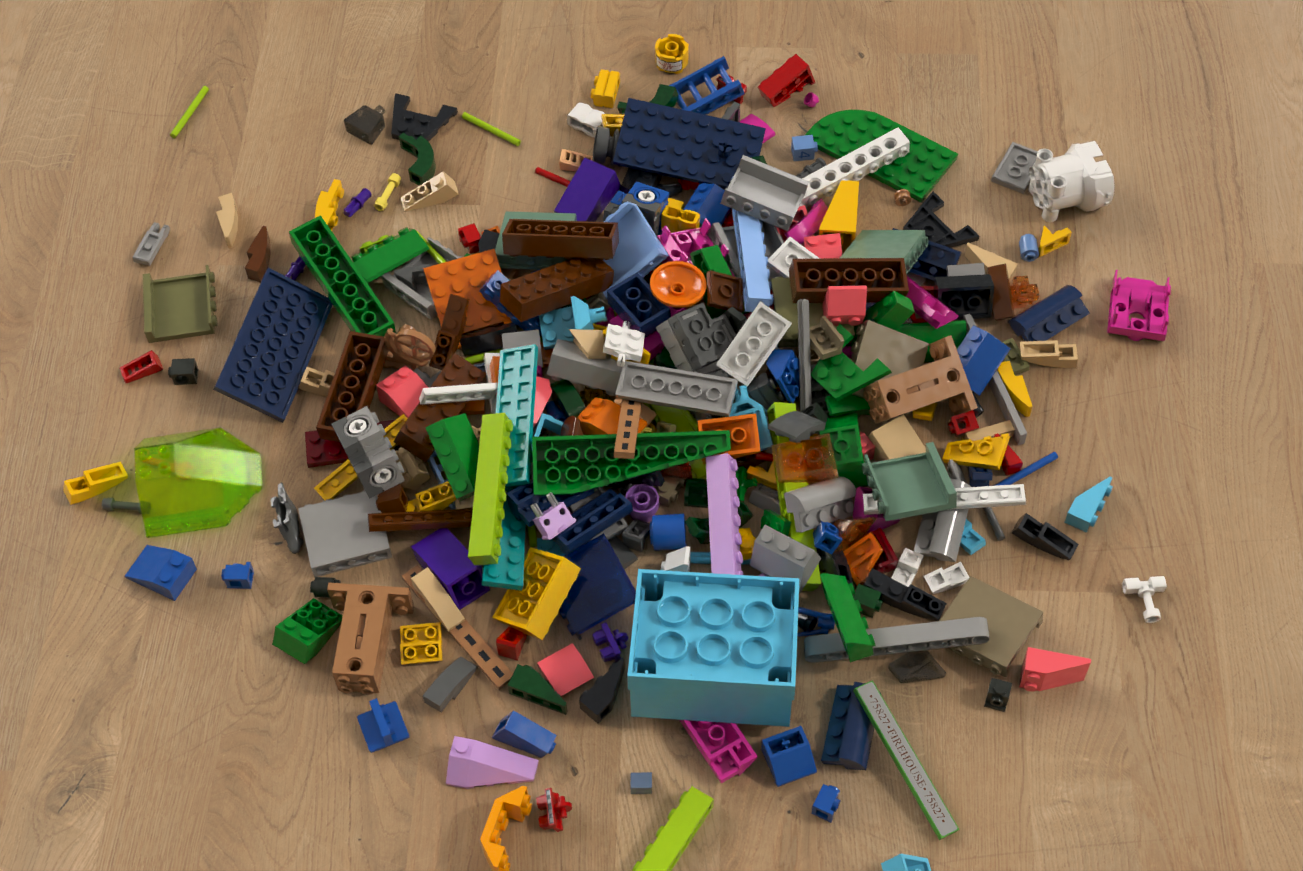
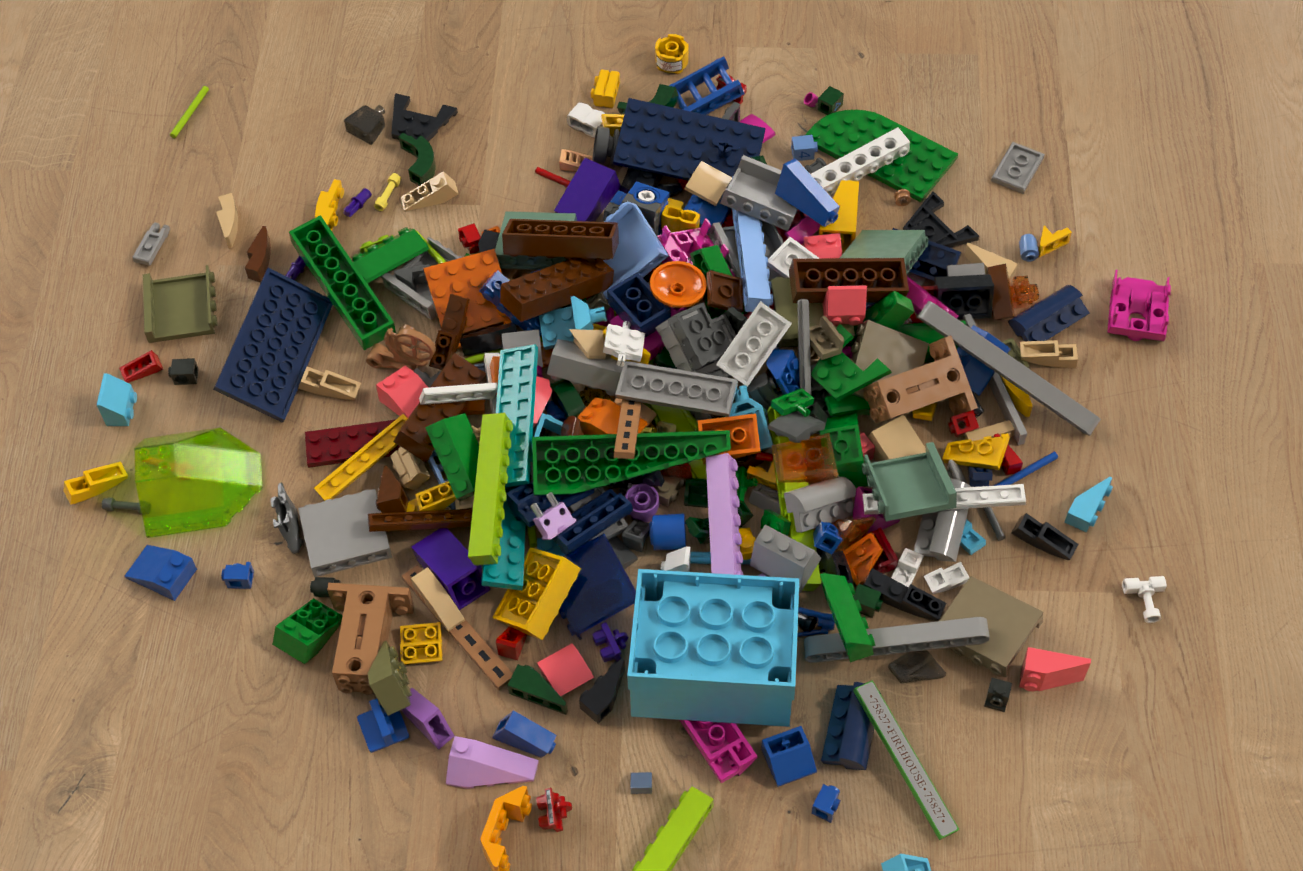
(116, 401): none -> medium azure slope
(353, 380): reddish brown brick -> none
(369, 451): piece -> none
(389, 680): none -> olive slope
(428, 719): none -> medium lavender slope
(449, 684): dark grey slope -> none
(491, 129): lime piece -> none
(708, 183): none -> tan slope
(786, 80): red wedge -> none
(792, 402): none -> green plate
(806, 194): none -> blue slope
(830, 101): none -> dark green brick
(1009, 368): none -> light grey beam
(1070, 180): white piece -> none

